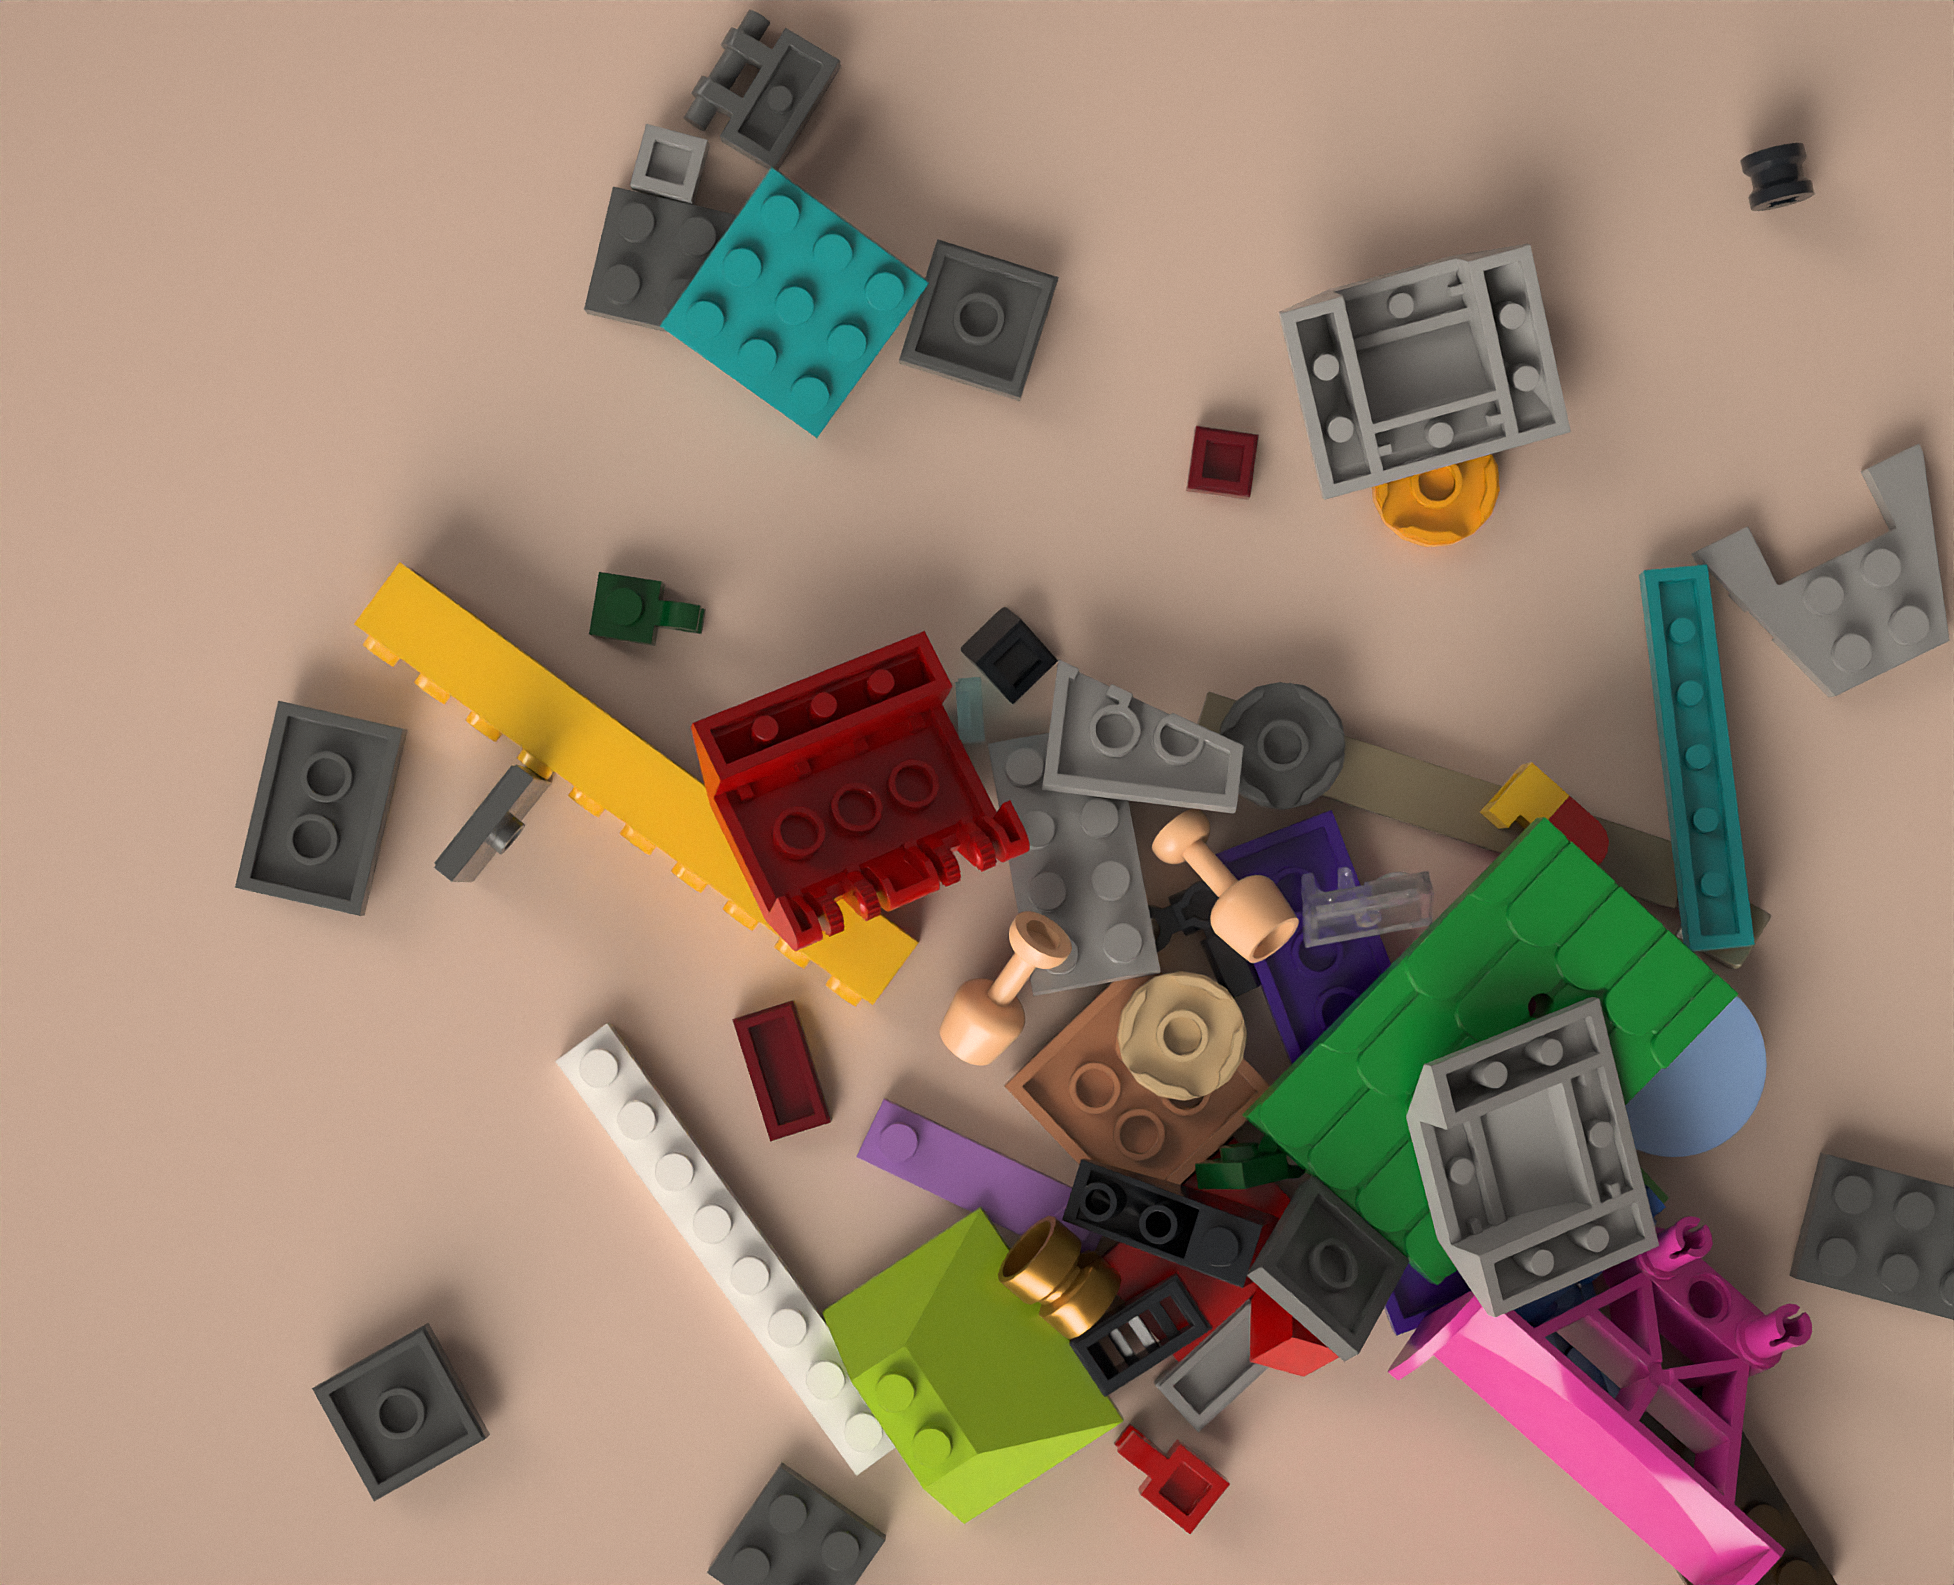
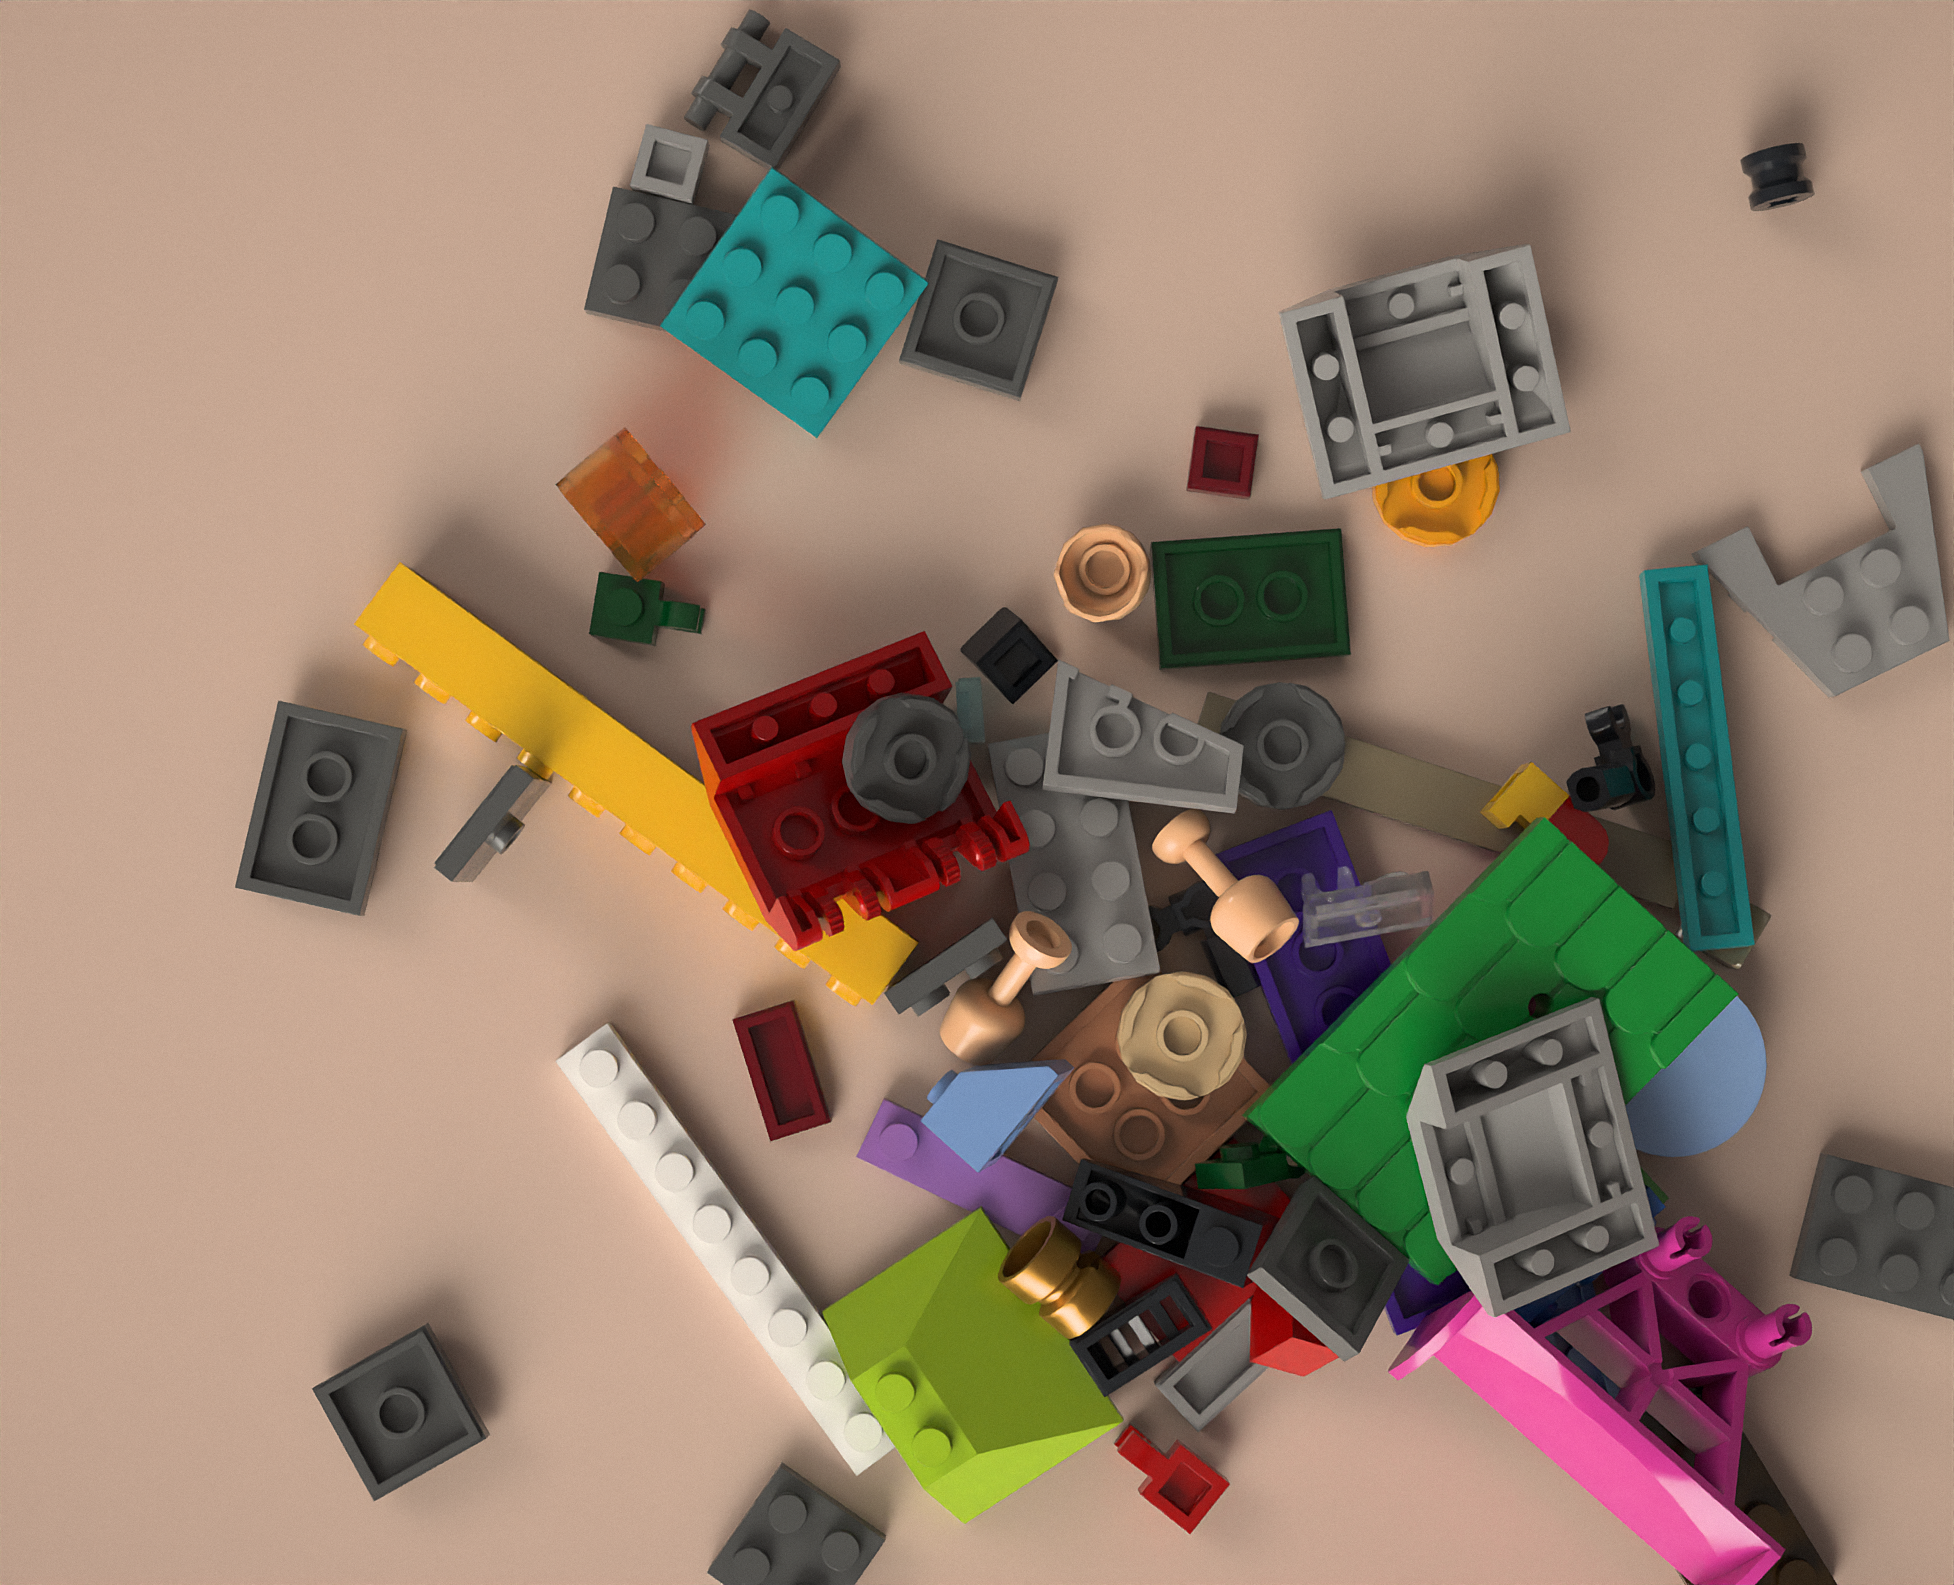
(630, 504): none -> clear orange brick
(906, 758): none -> dark grey tile
(926, 985): none -> dark grey plate
(990, 1106): none -> medium blue slope
(1102, 573): none -> light nougat hair
(1250, 599): none -> dark green tile
(1620, 772): none -> black bar

